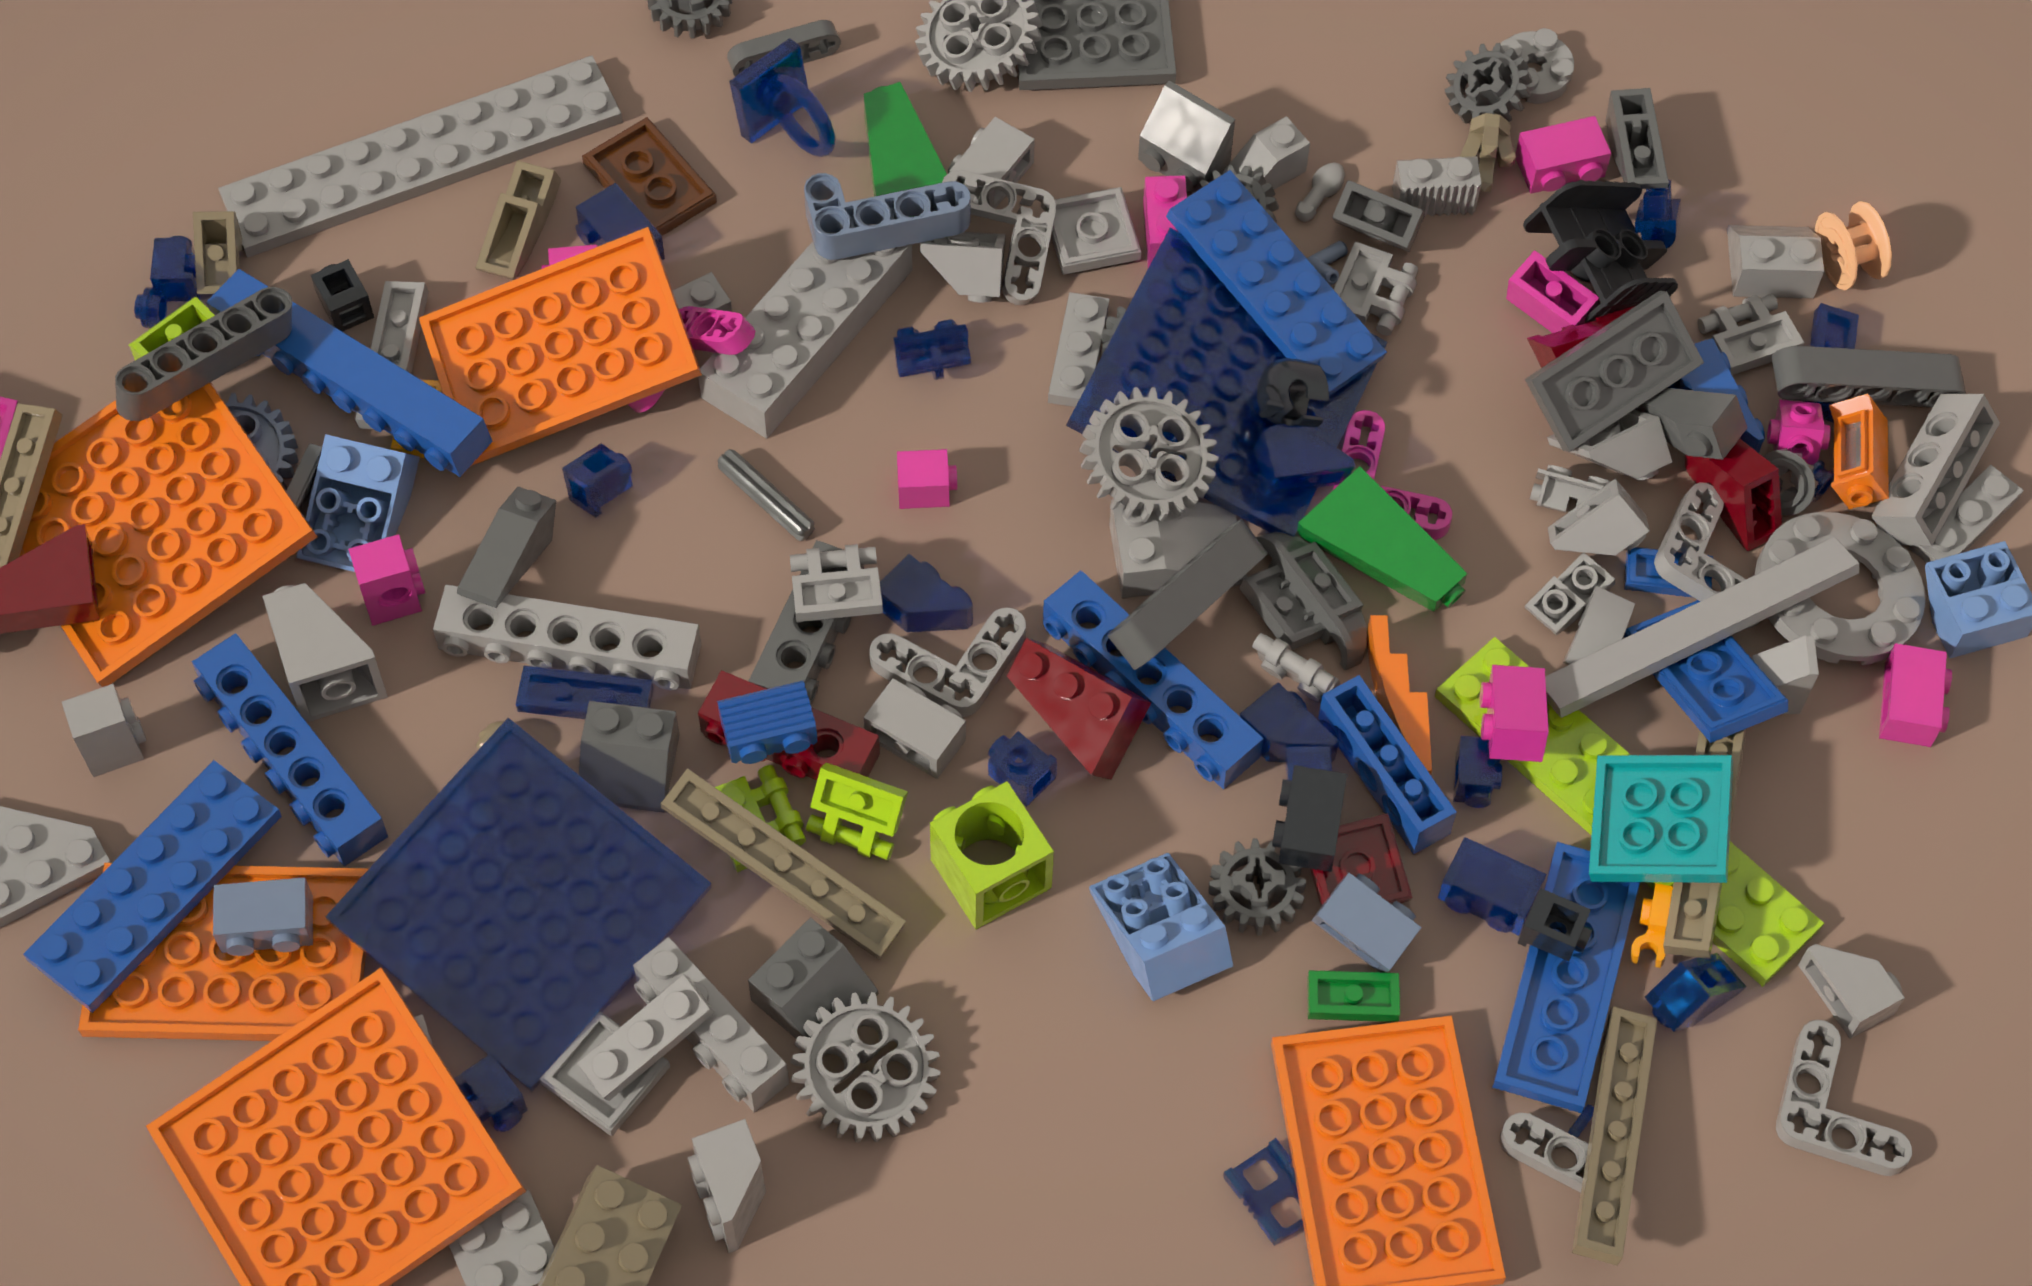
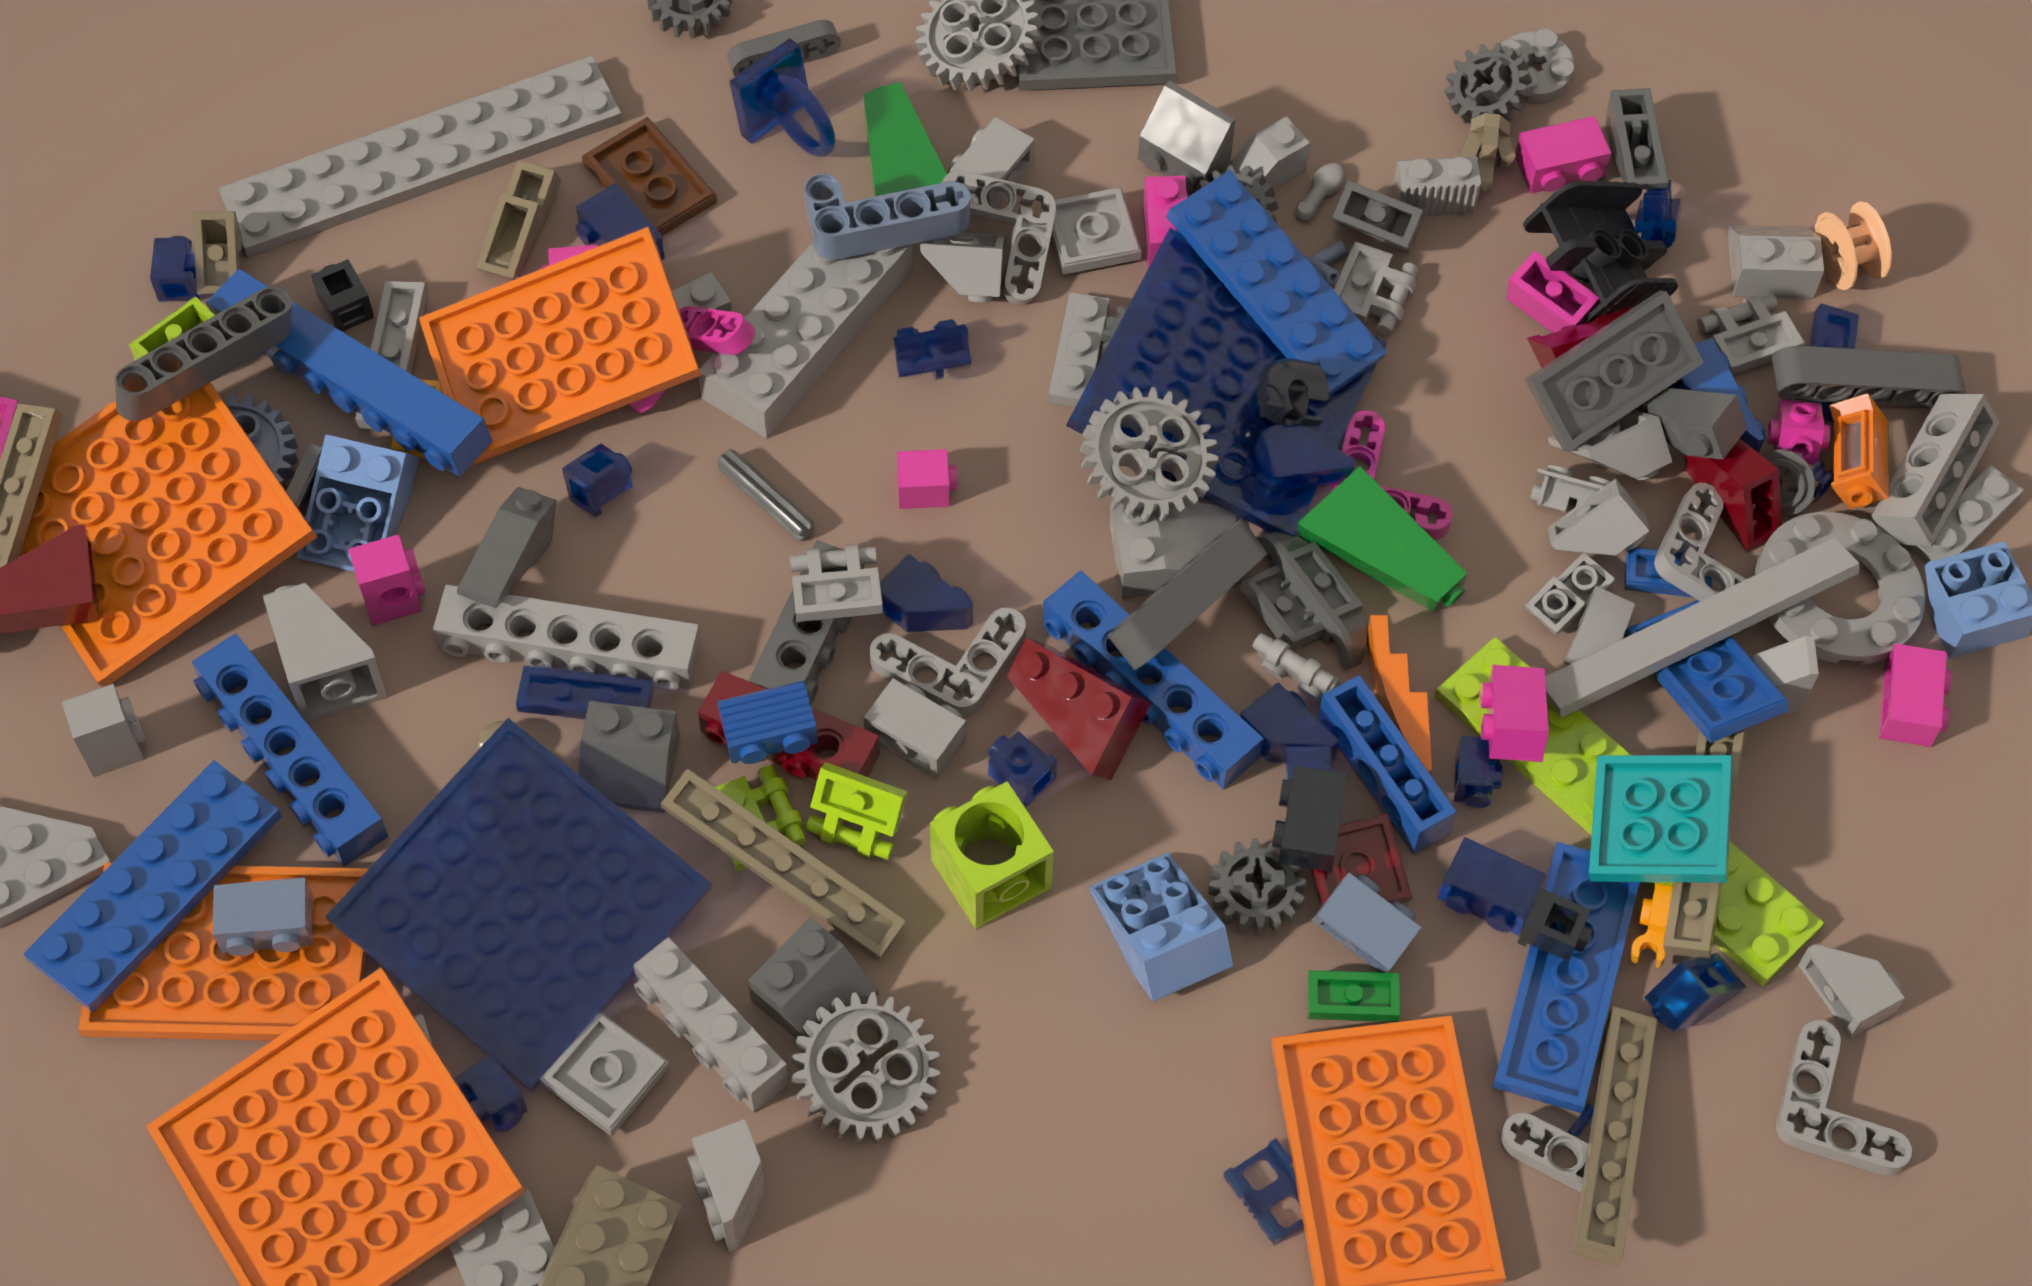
(150, 307): clear blue plate -> none
(646, 1037): light grey plate -> none

